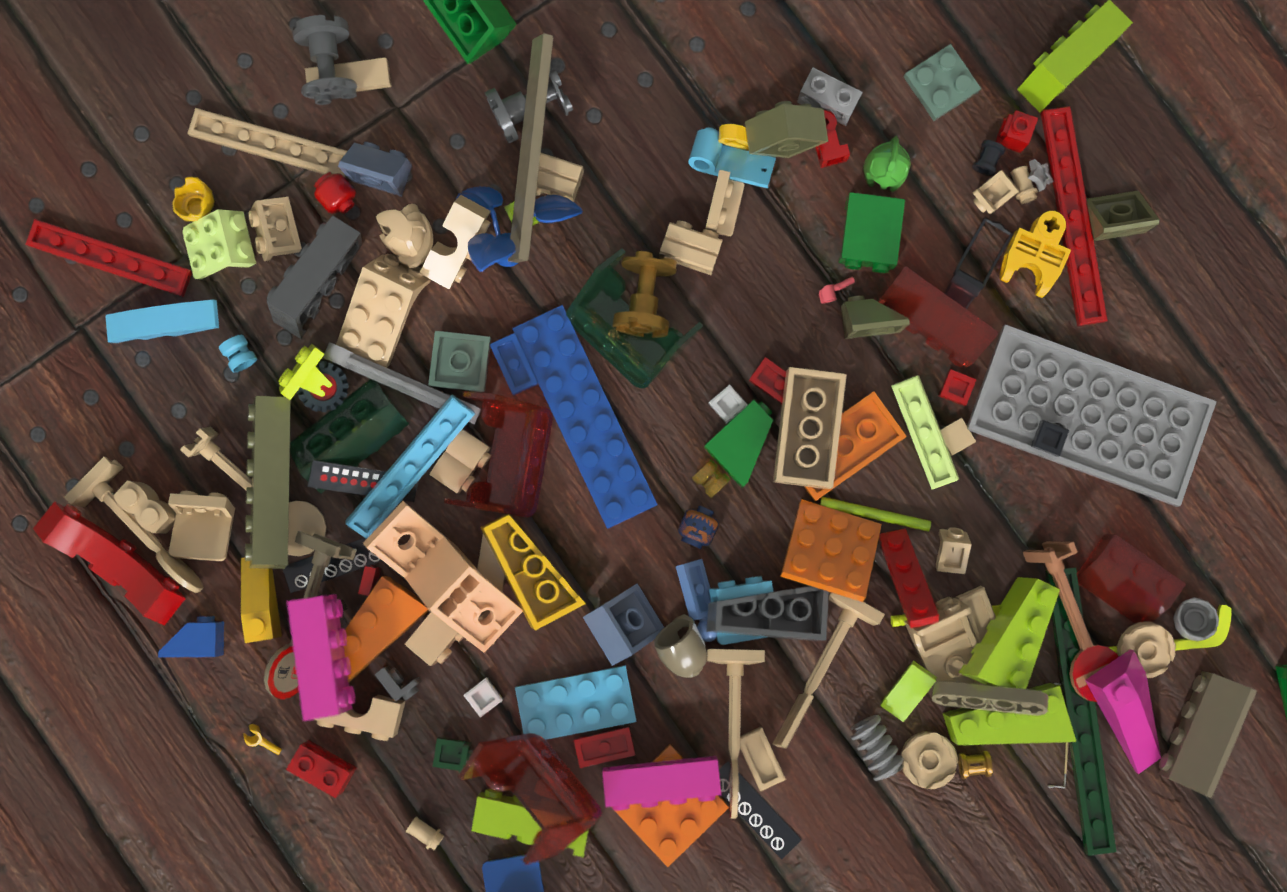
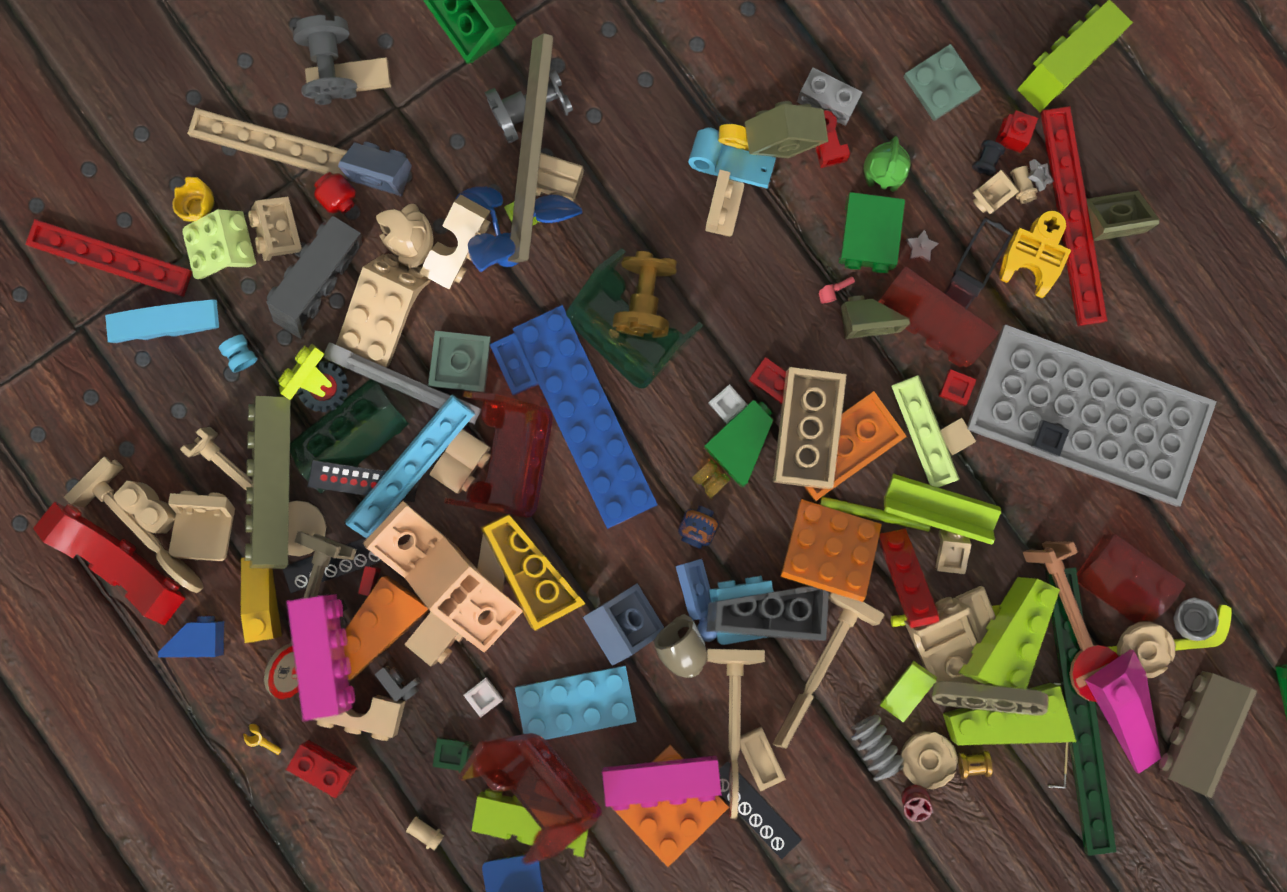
(604, 747): red plate -> none
(691, 247): tan brick -> none
(919, 810): none -> dark red wheel
(921, 246): none -> light grey piece
(941, 509): none -> lime panel

